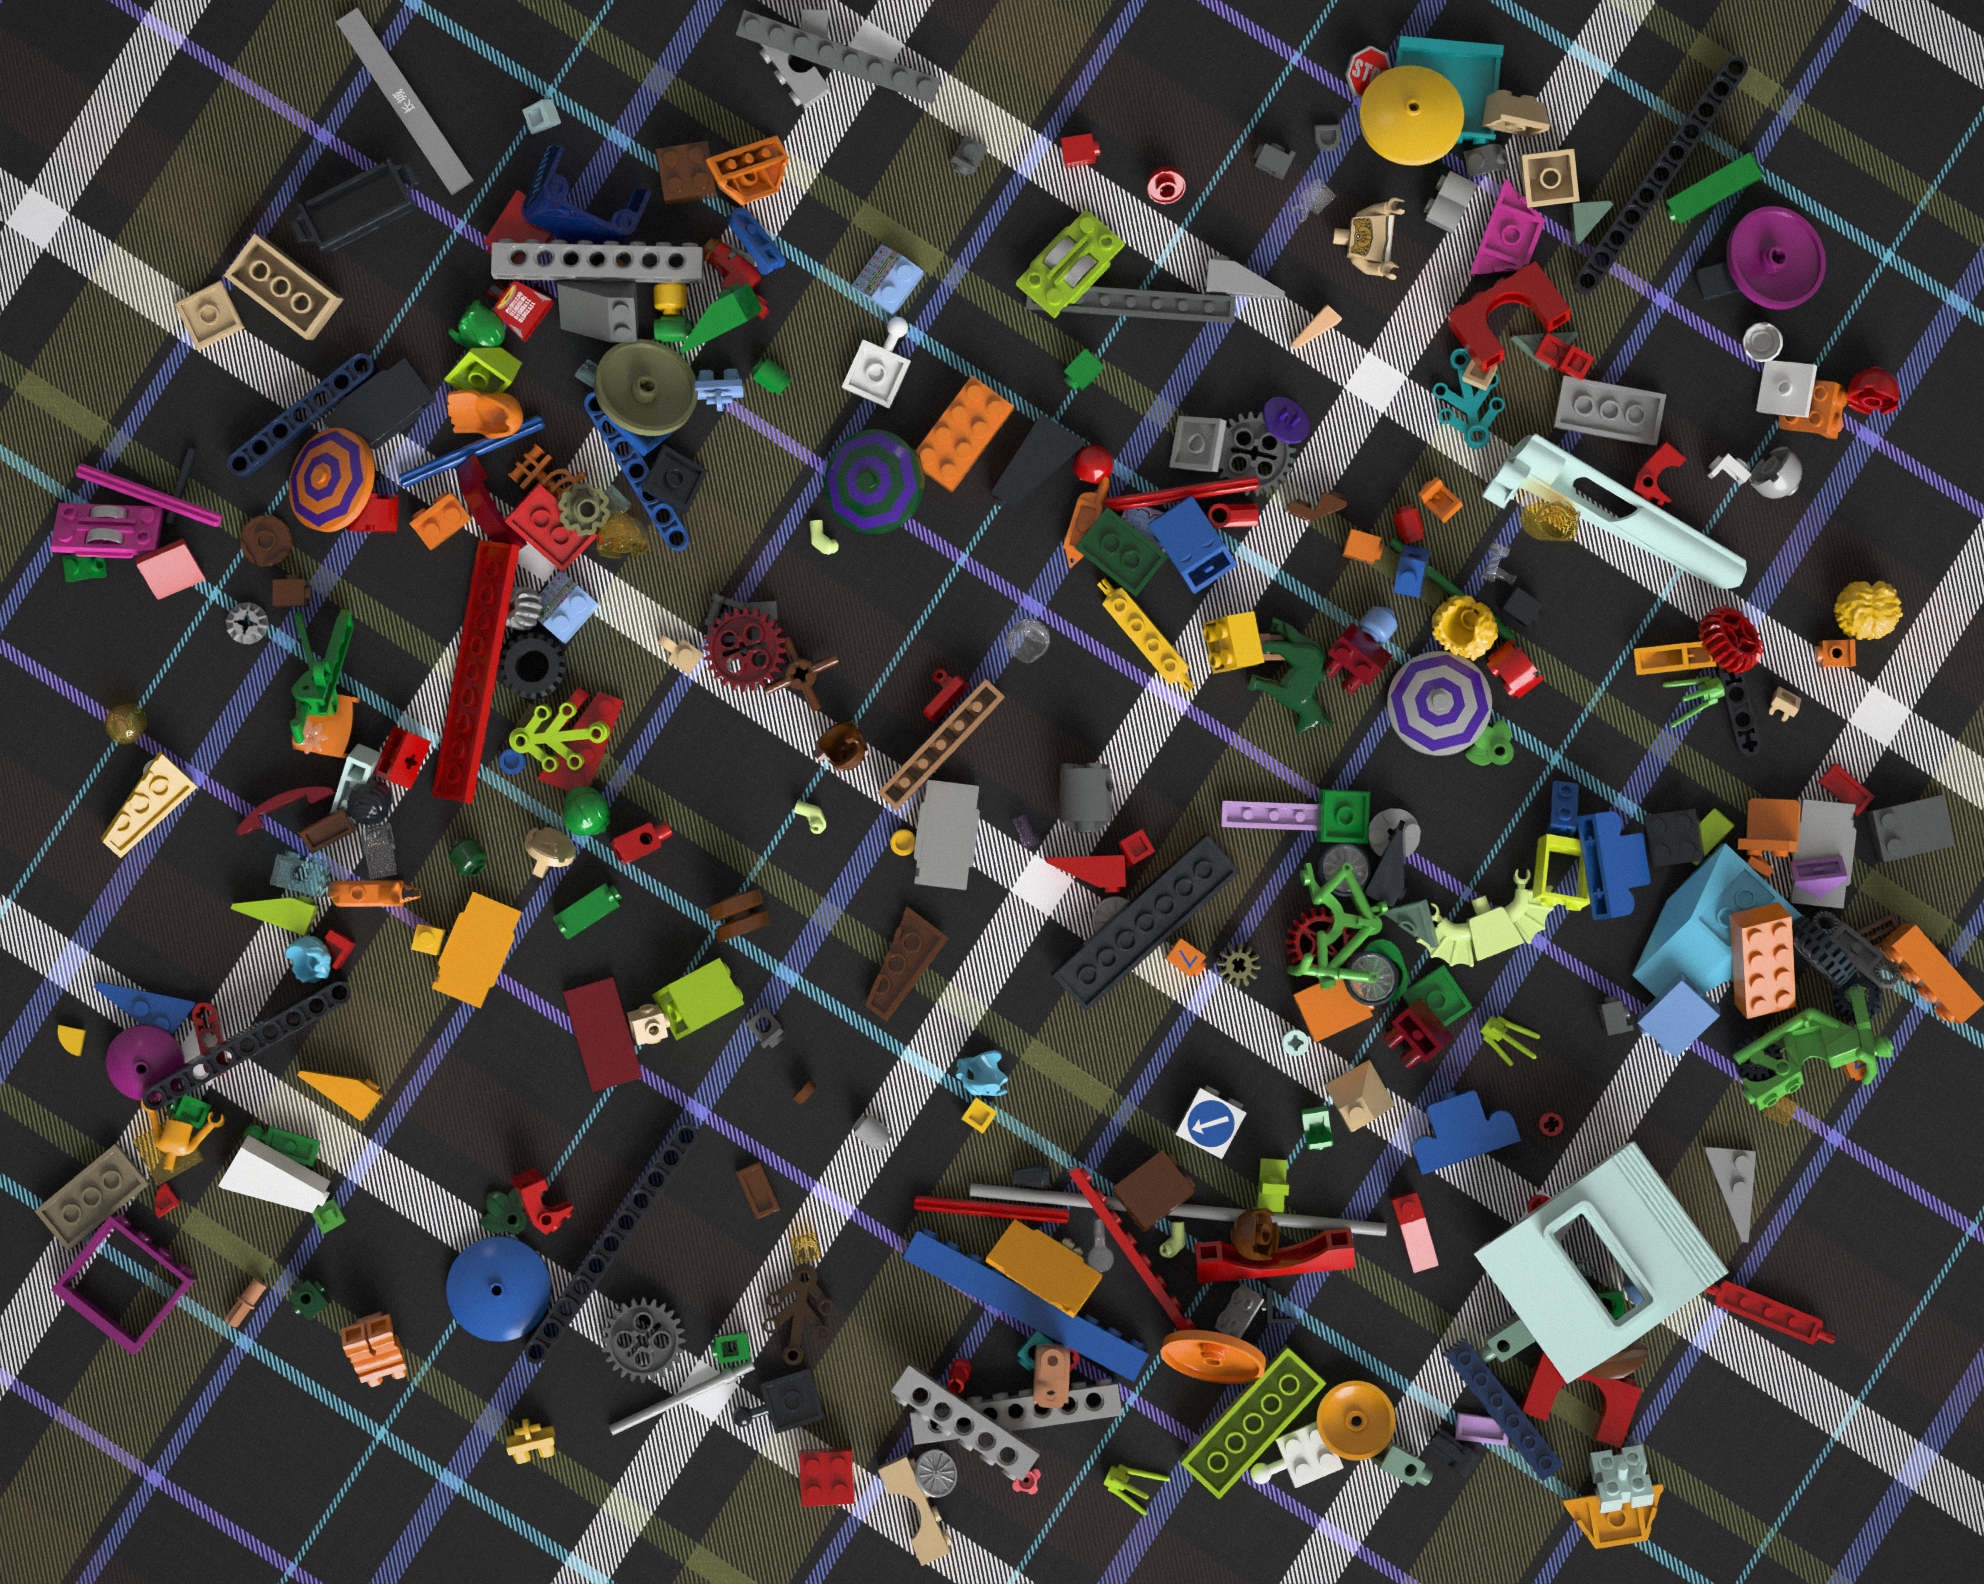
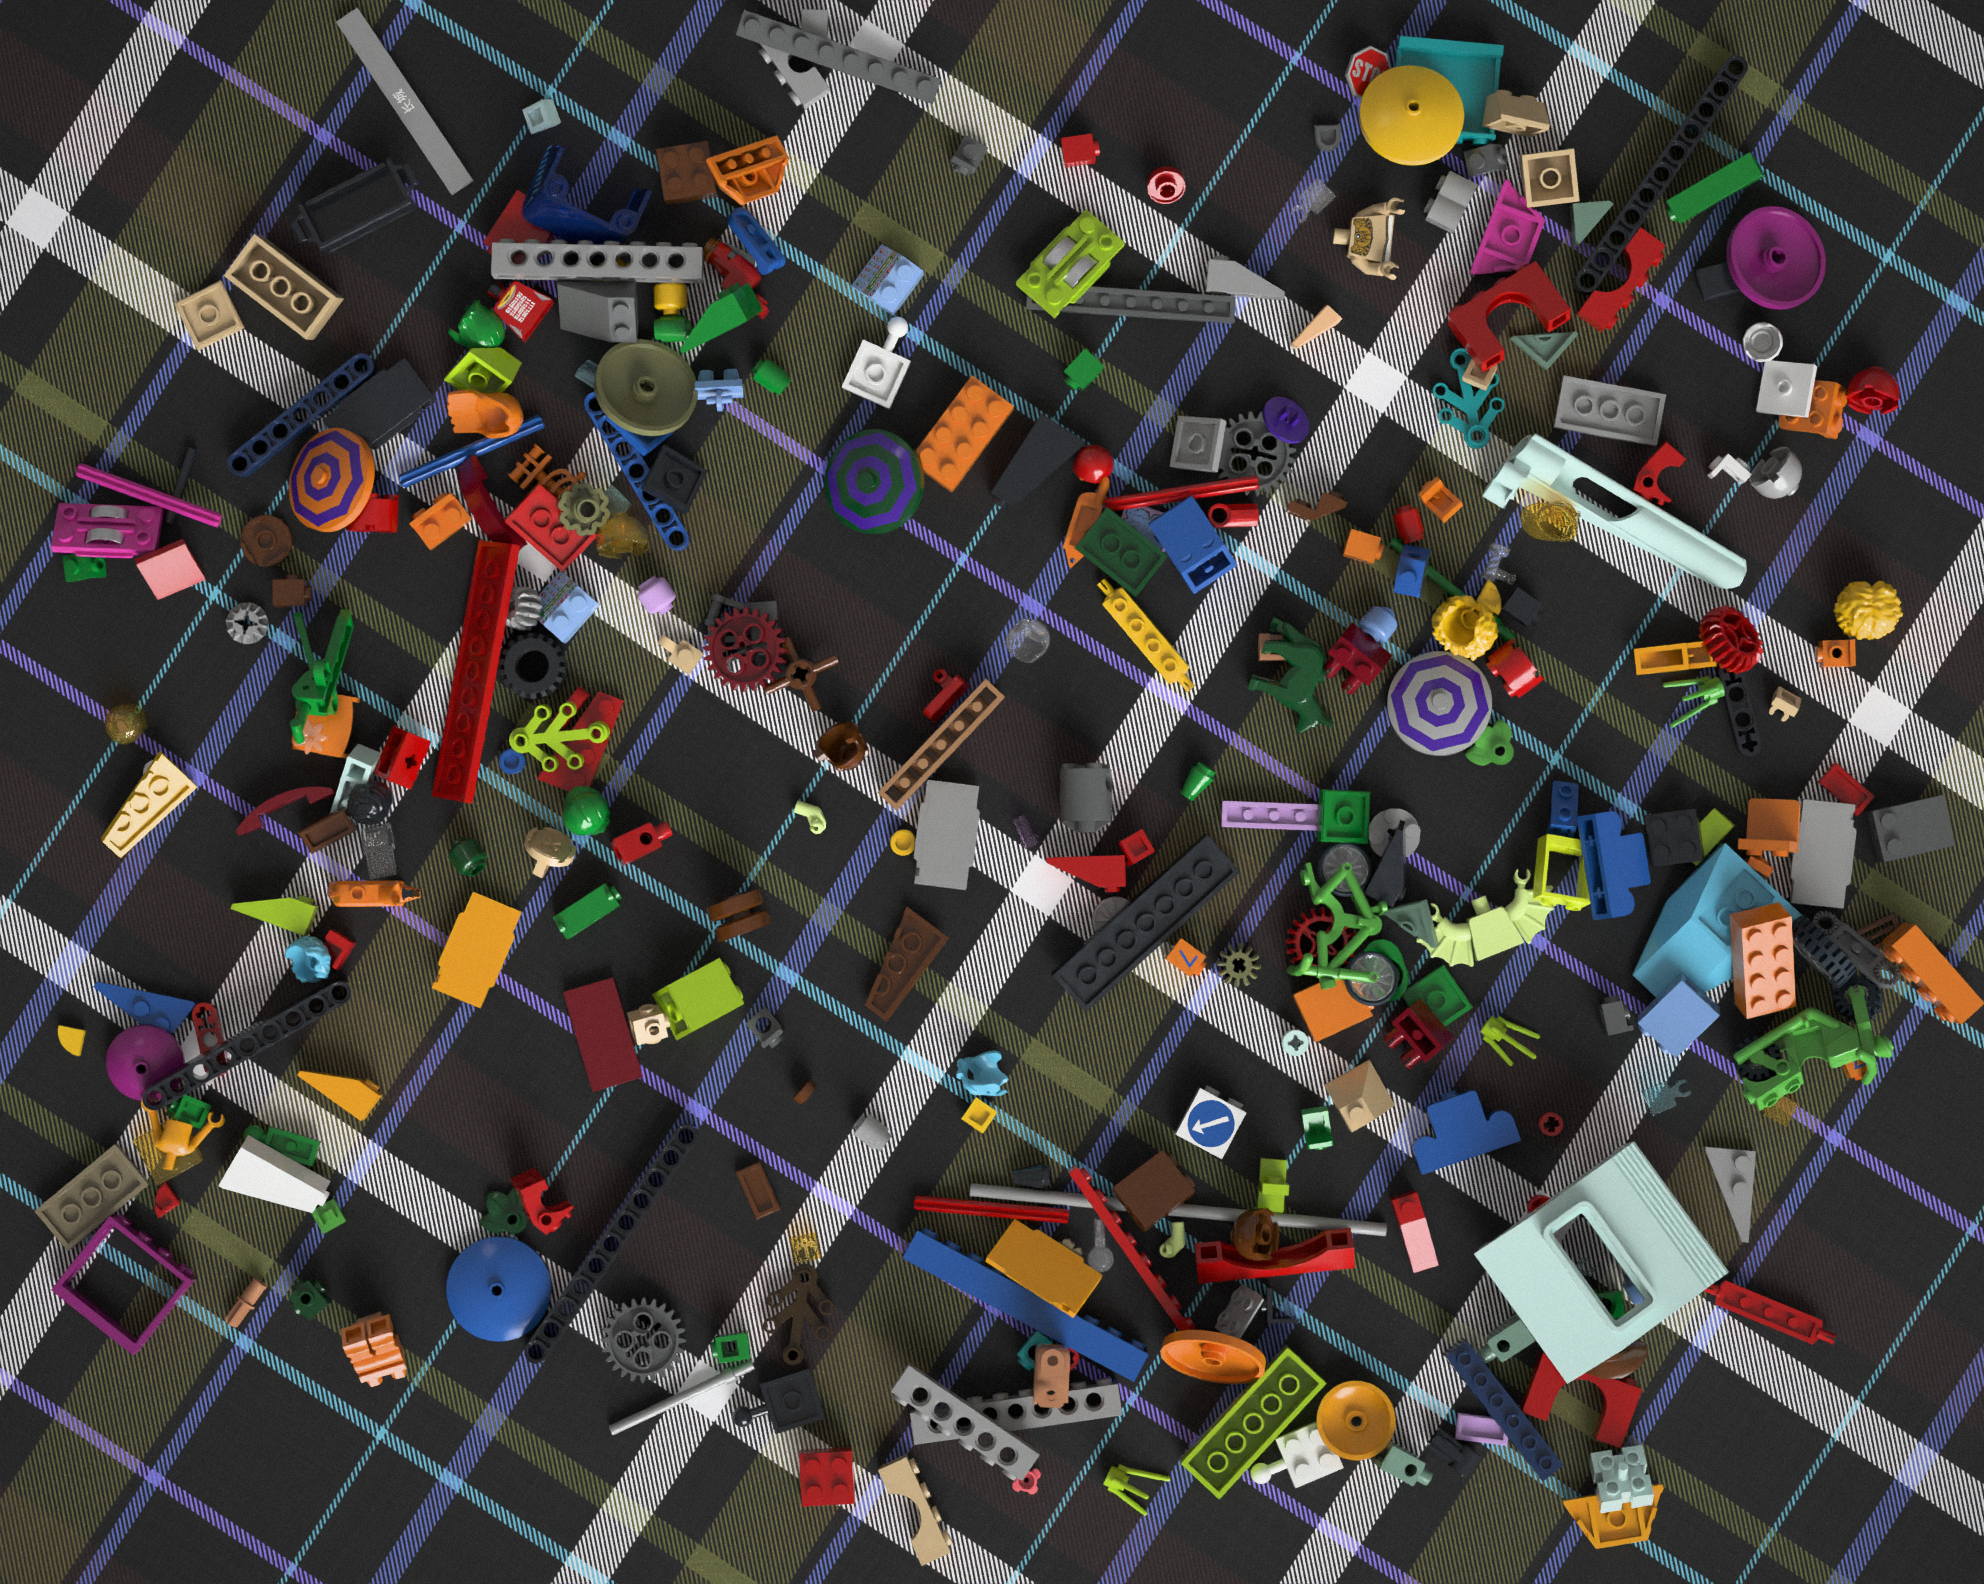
(284, 874): clear light blue brick -> none
(428, 939): yellow brick -> none
(530, 1438): yellow hips -> none
(656, 595): none -> lavender head
(820, 540): yellowish green arm -> none
(935, 1473): light grey wheel -> none
(959, 1375): red pin -> none
(1197, 780): none -> green cone
(1233, 642): yellow slope -> none
(1273, 159): dark grey brick -> none
(1490, 597): none -> yellow tile
(1563, 356): red slope -> none
(1640, 254): none -> red arch
(1662, 1097): none -> clear light blue plate
(1819, 875): medium lavender slope -> none

